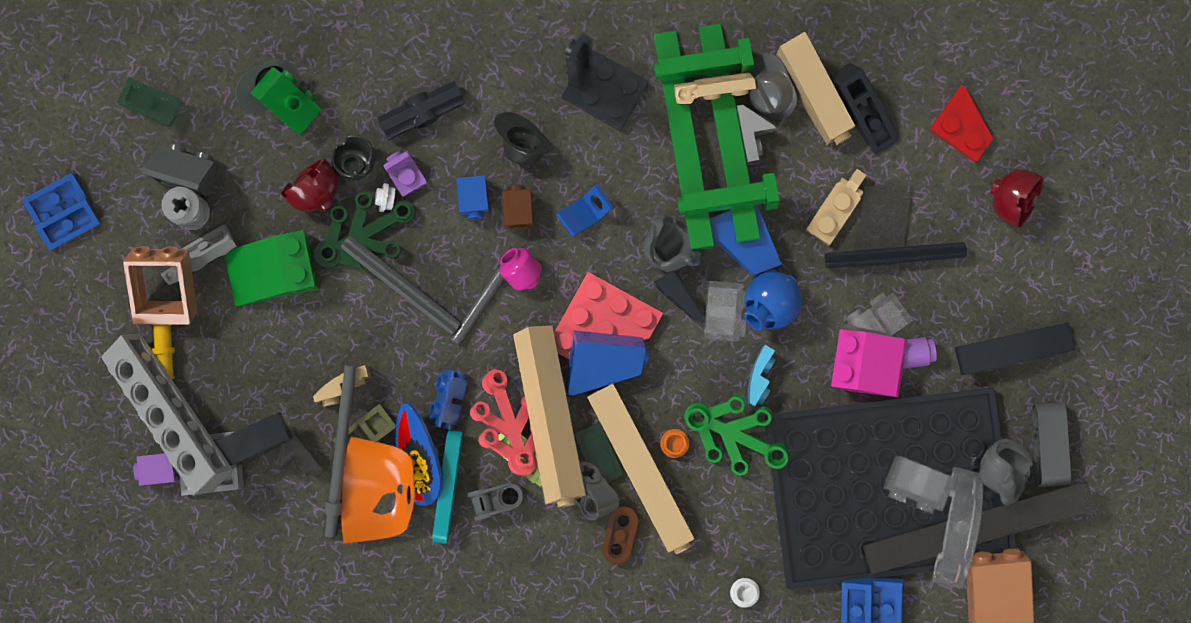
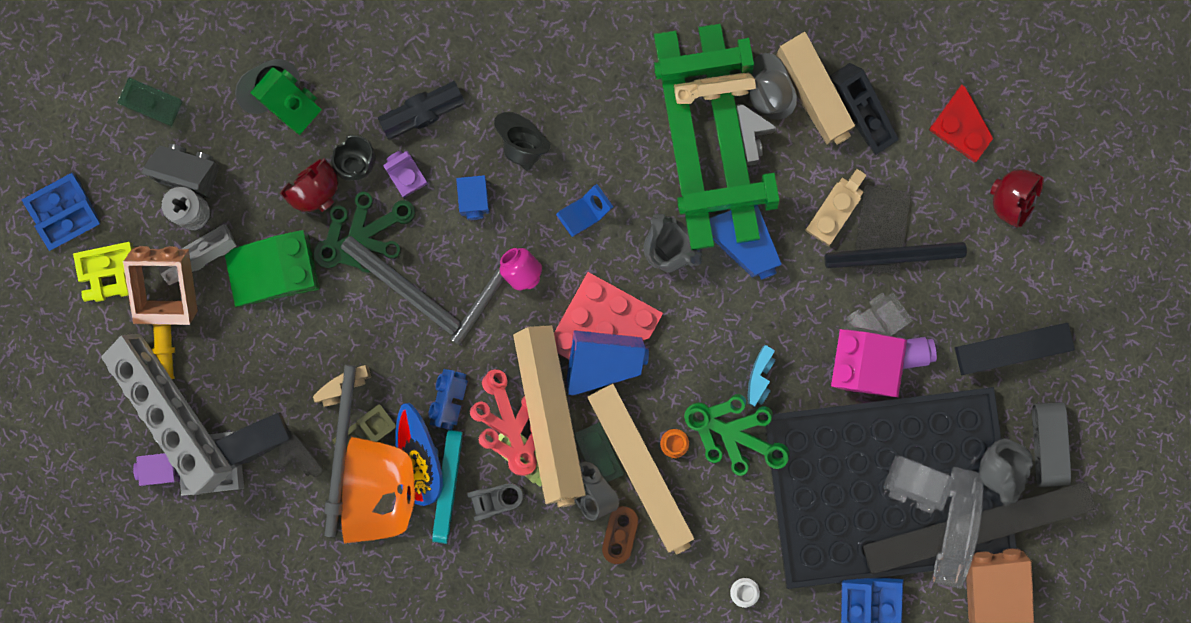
(99, 264): none -> neon yellow plate
(385, 197): white plate -> none
(517, 207): reddish brown brick -> none
(600, 84): black bracket -> none
(676, 292): black slope -> none
(724, 312): clear brick -> none
(772, 301): blue brick -> none

